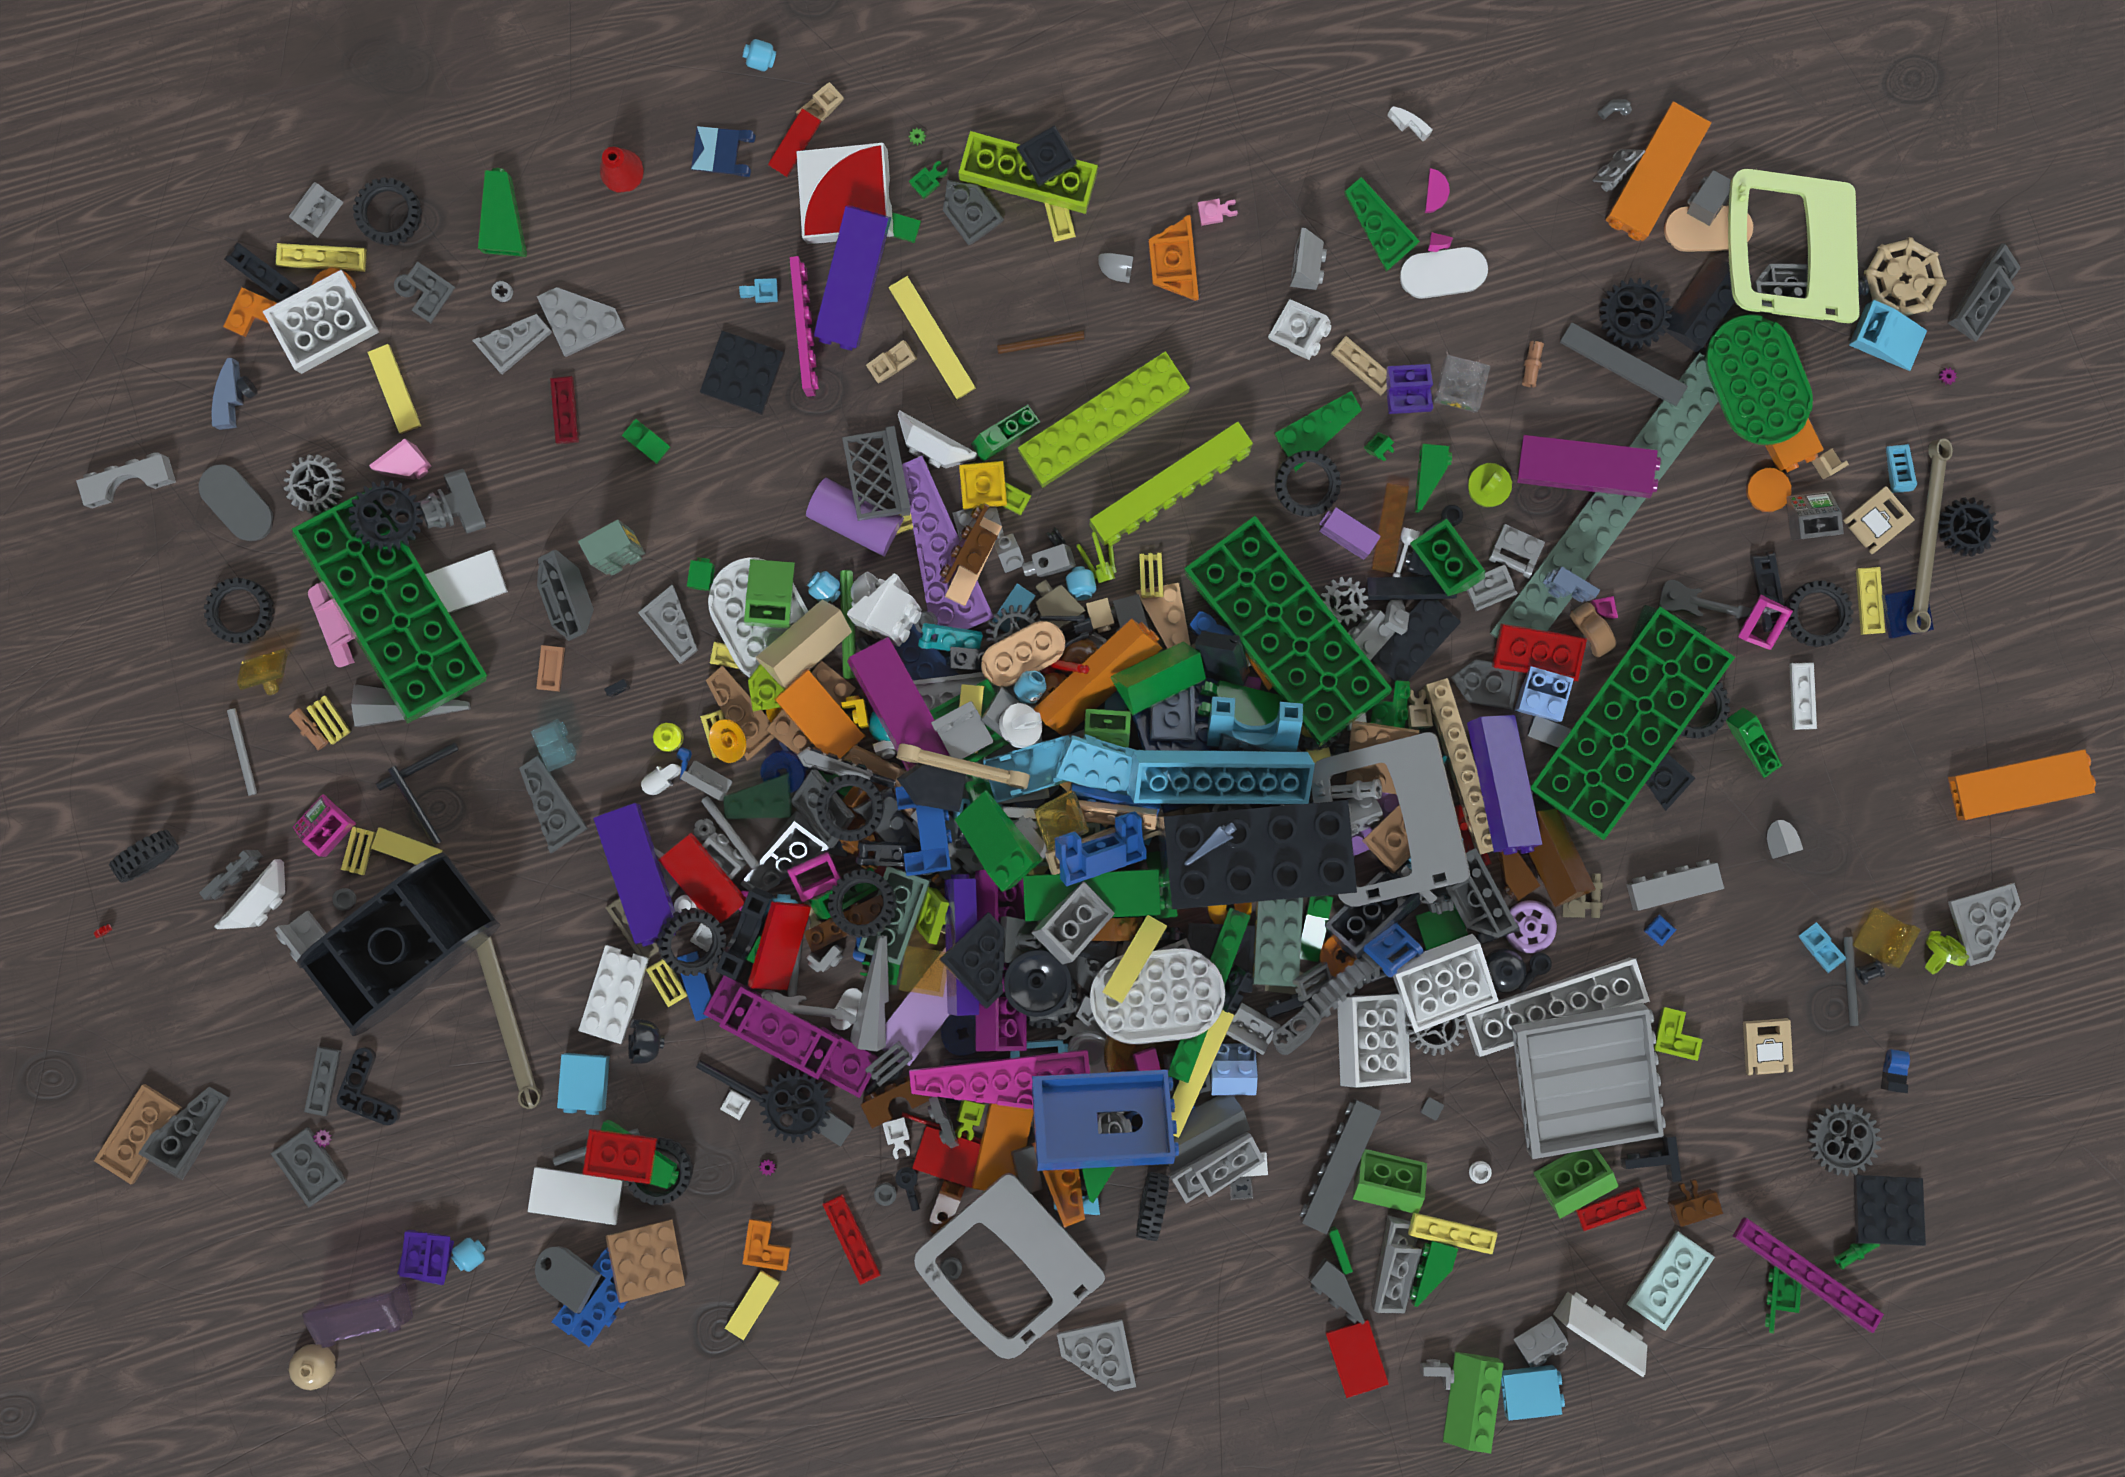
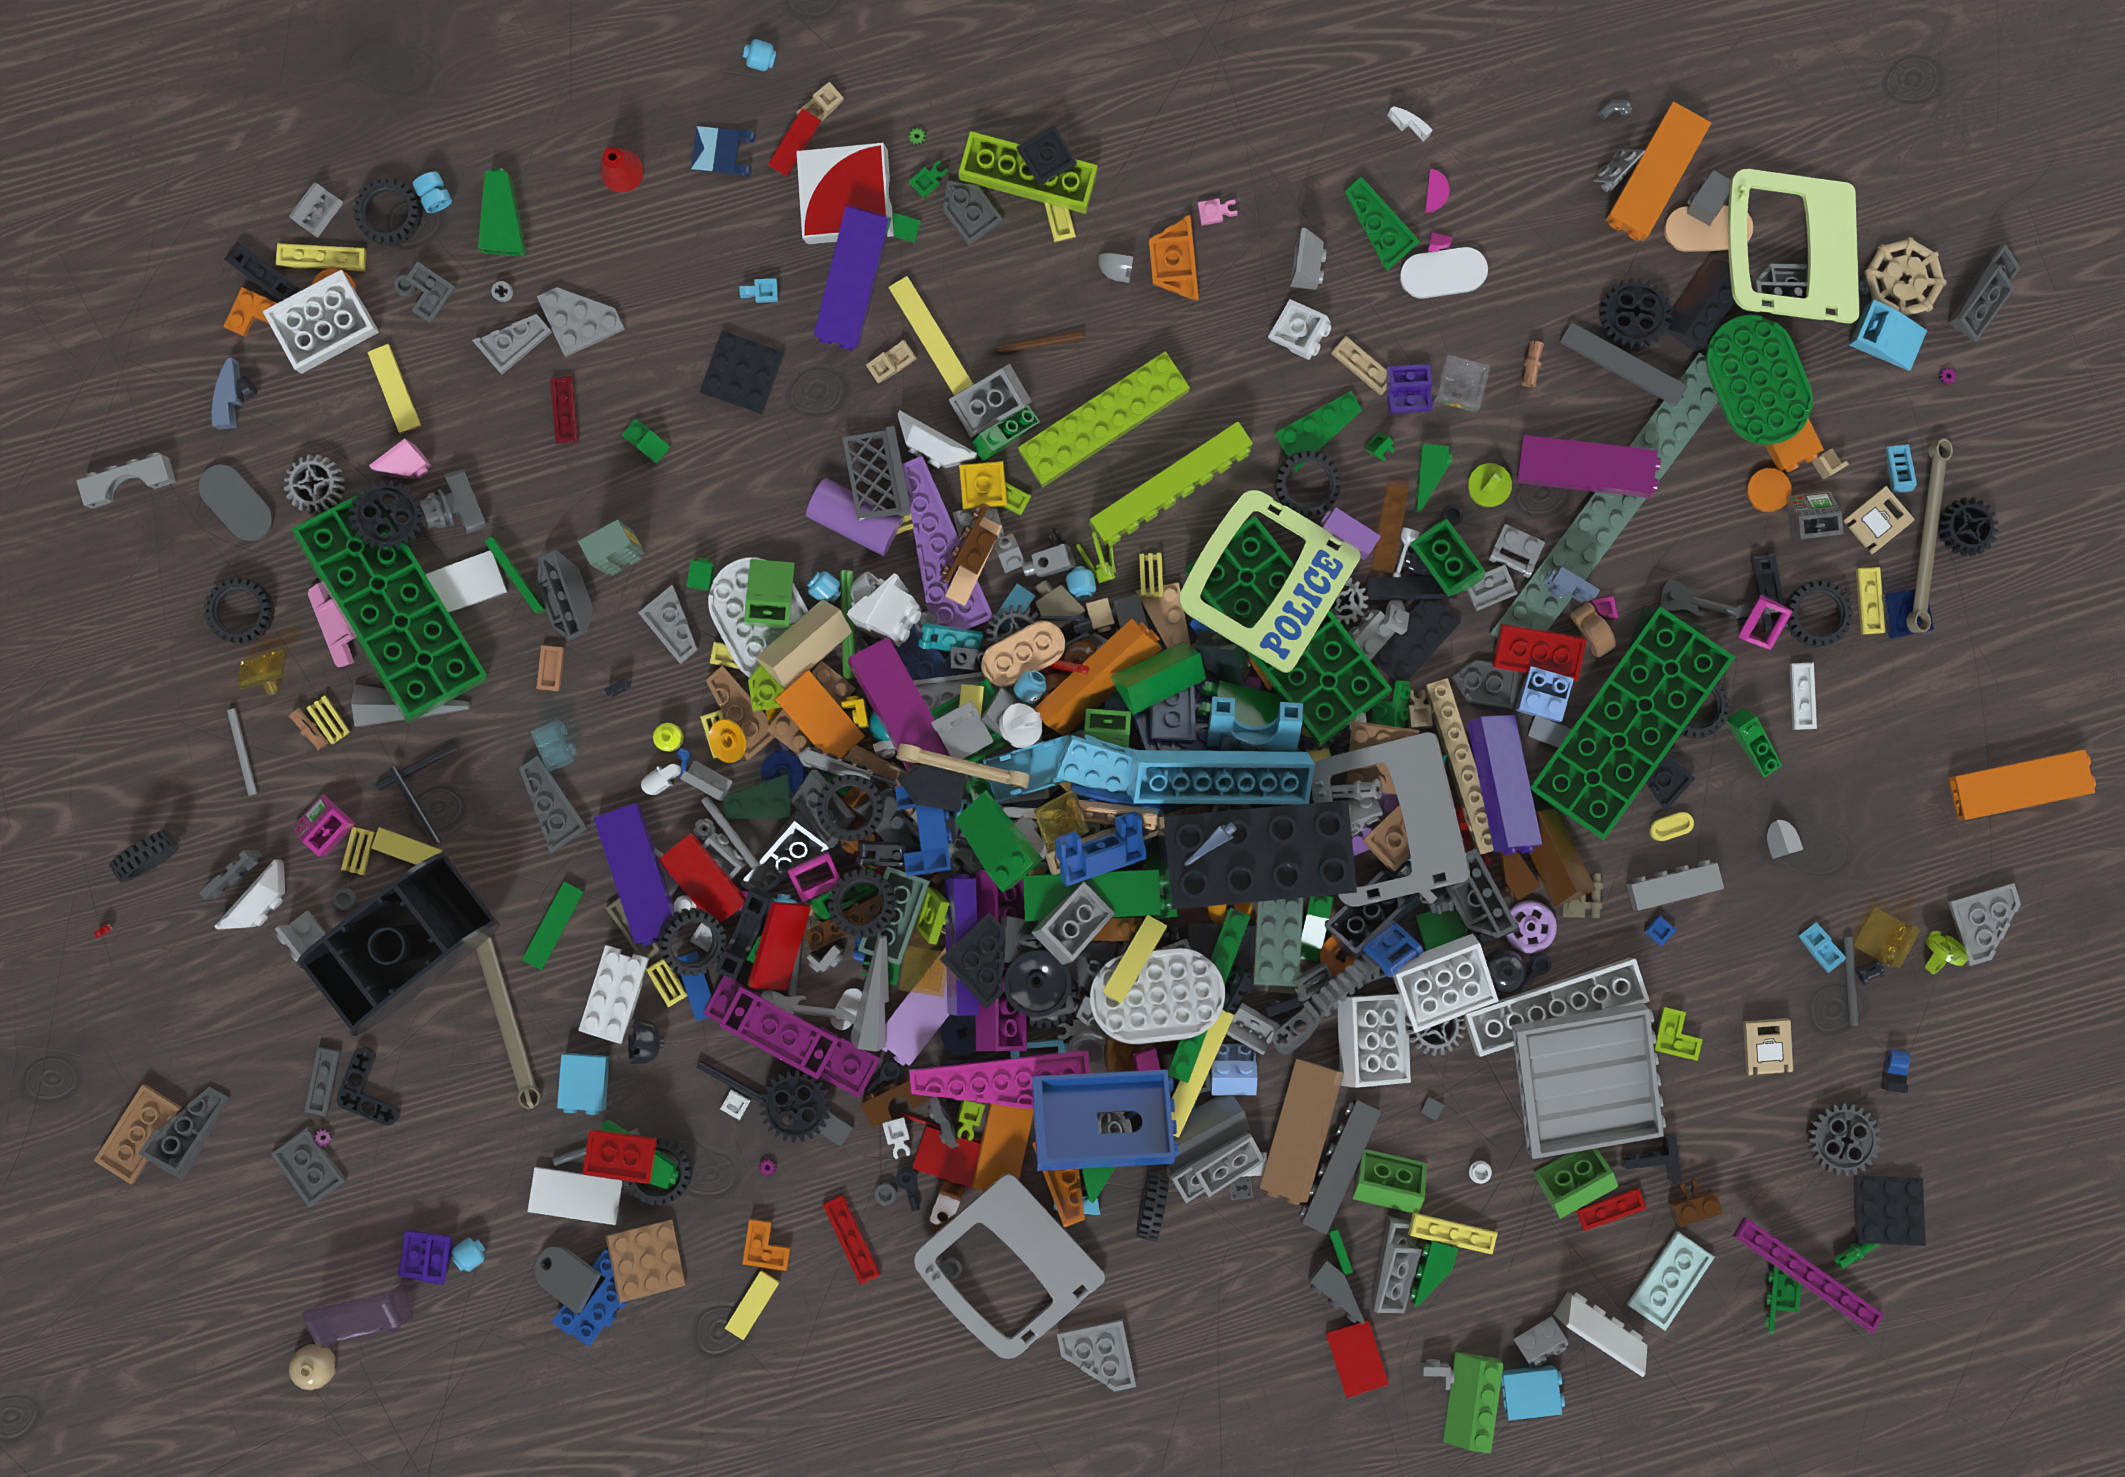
(432, 192): none -> medium azure wheel
(515, 575): none -> green tile
(553, 925): none -> green tile
(803, 319): dark pink plate -> none
(876, 1074): dark grey tile -> none
(990, 400): none -> light grey slope
(1026, 1168): dark grey tile -> none
(1301, 1131): none -> medium nougat brick
(1302, 601): none -> yellowish green door
(1671, 826): none -> light yellow tile

